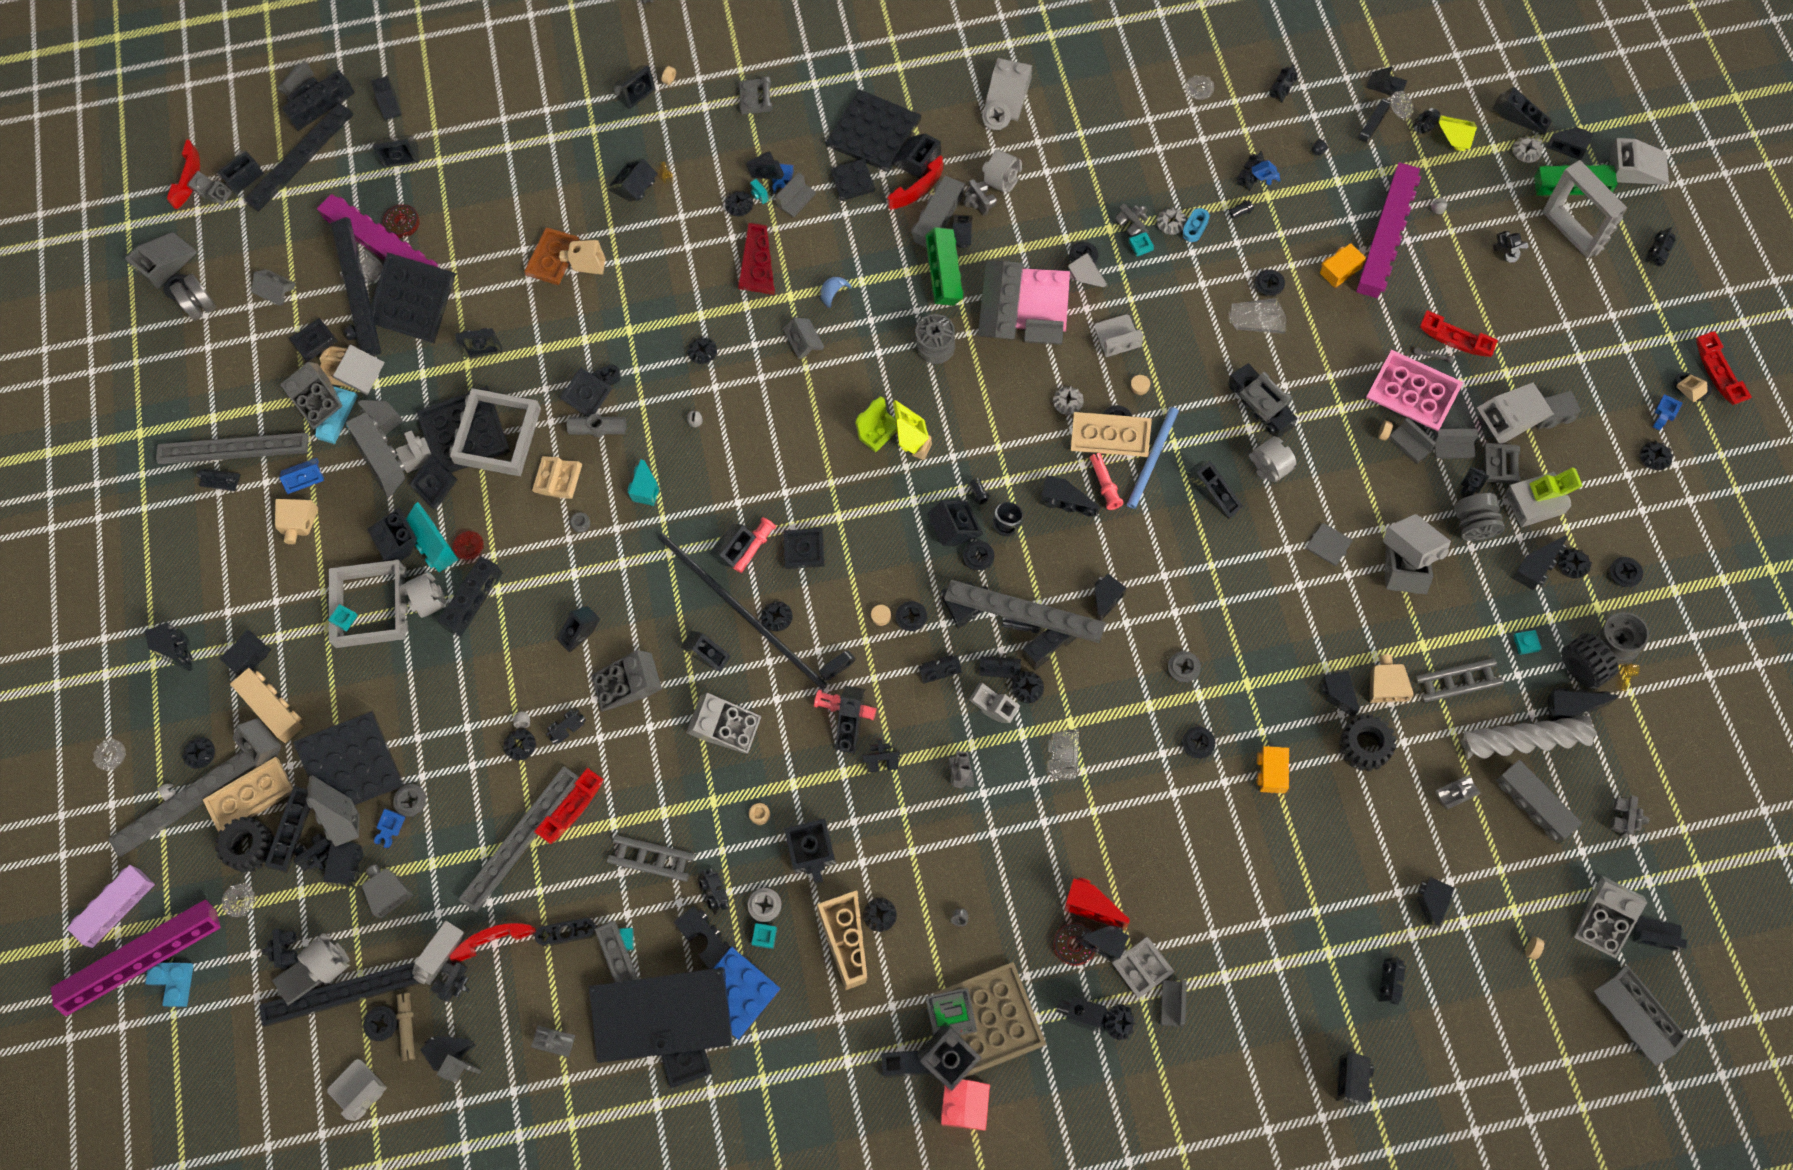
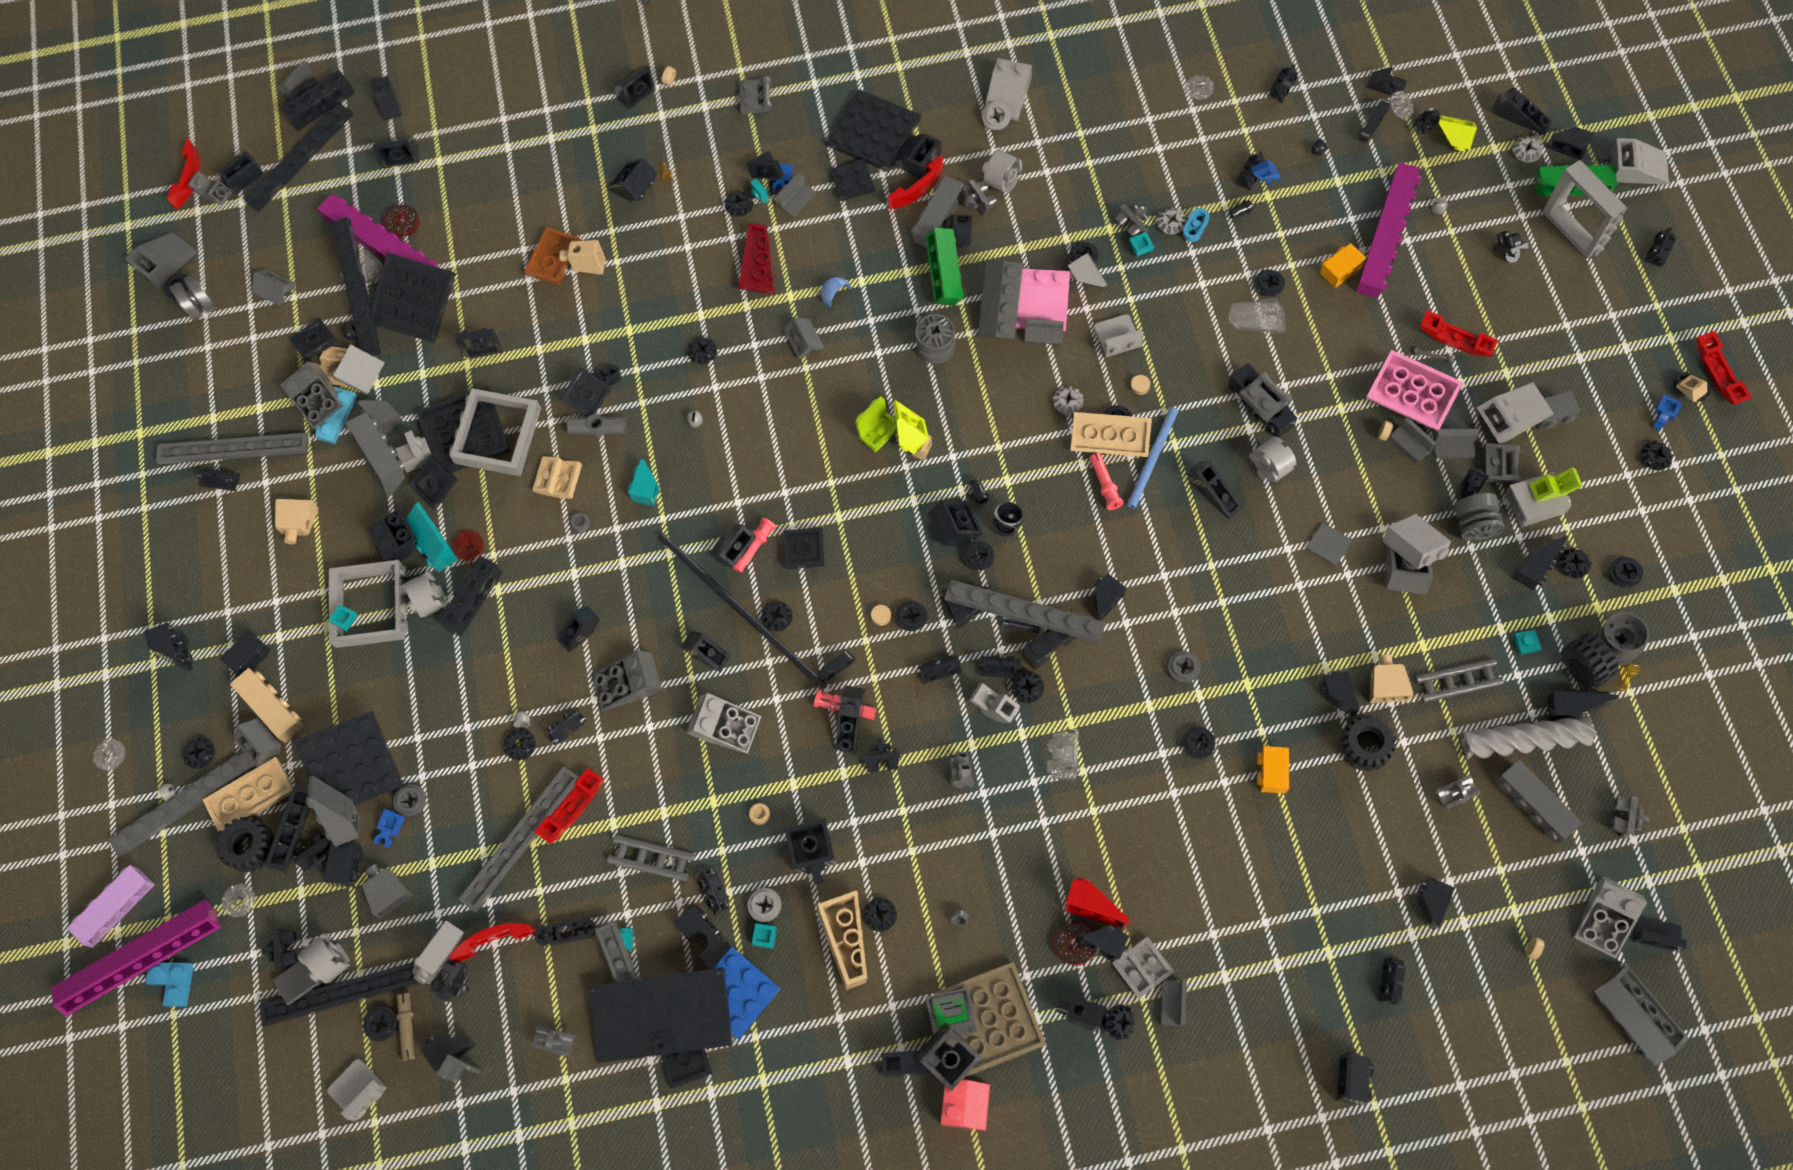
(301, 476): blue panel -> none
(1063, 495): black slope -> none

